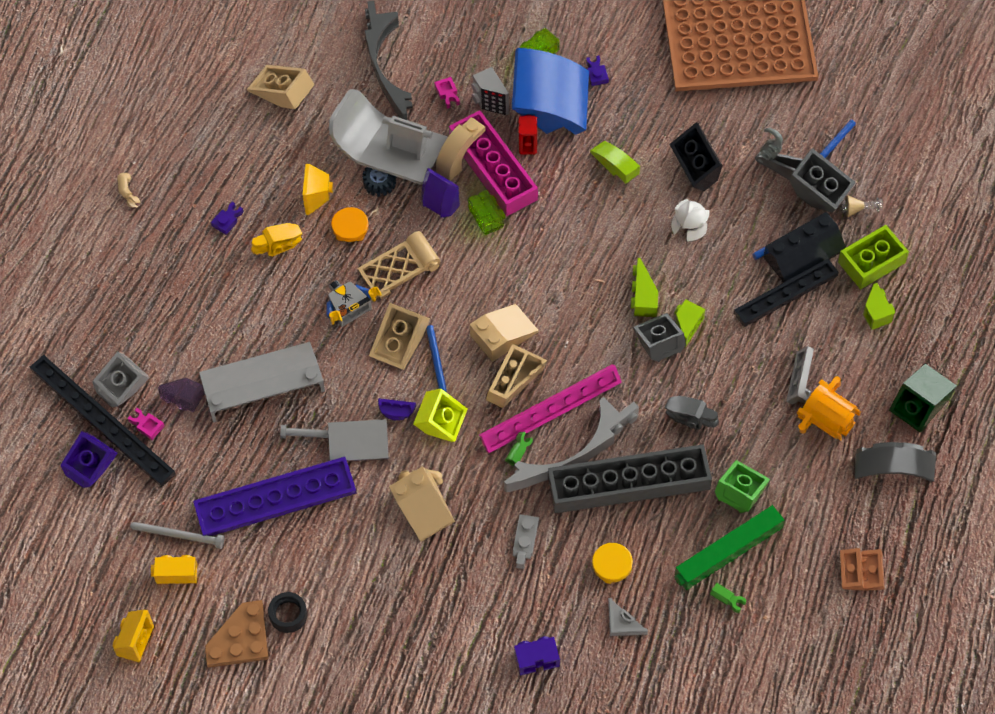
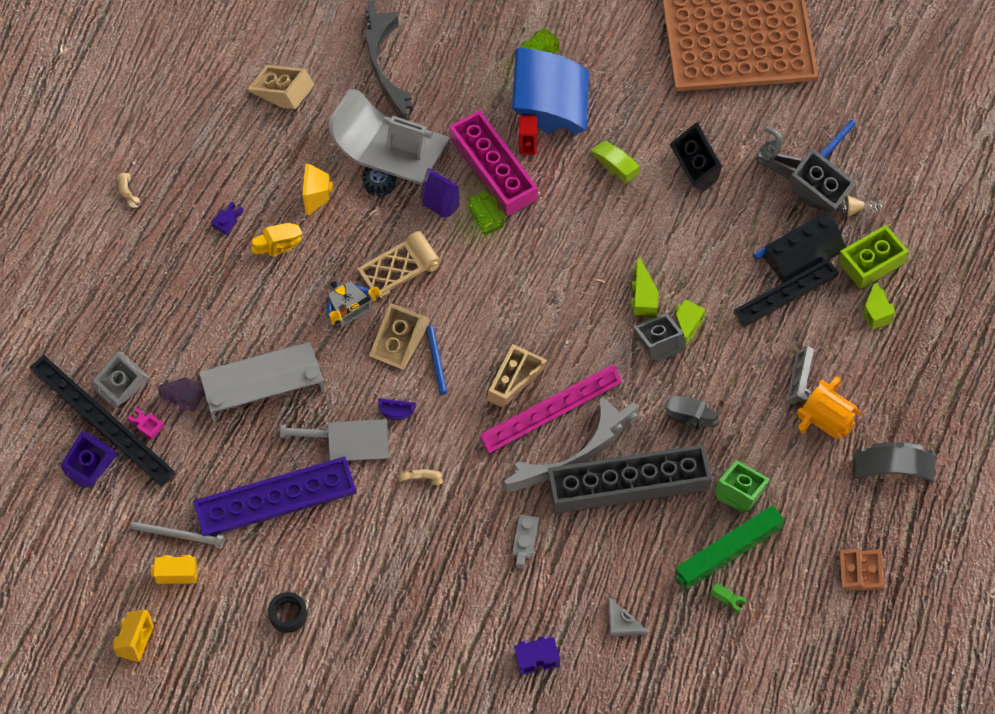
(240, 637): medium nougat plate -> none
(350, 224): light orange tile -> none
(422, 503): tan slope -> none
(440, 415): neon yellow slope -> none
(447, 90): dark pink plate -> none
(452, 152): tan arch -> none
(490, 92): light grey slope -> none
(500, 329): tan slope -> none
(518, 449): bright green bar -> none
(597, 72): dark purple plate -> none
(612, 562): yellow tile -> none
(690, 216): white helmet -> none
(922, 397): dark green slope -> none

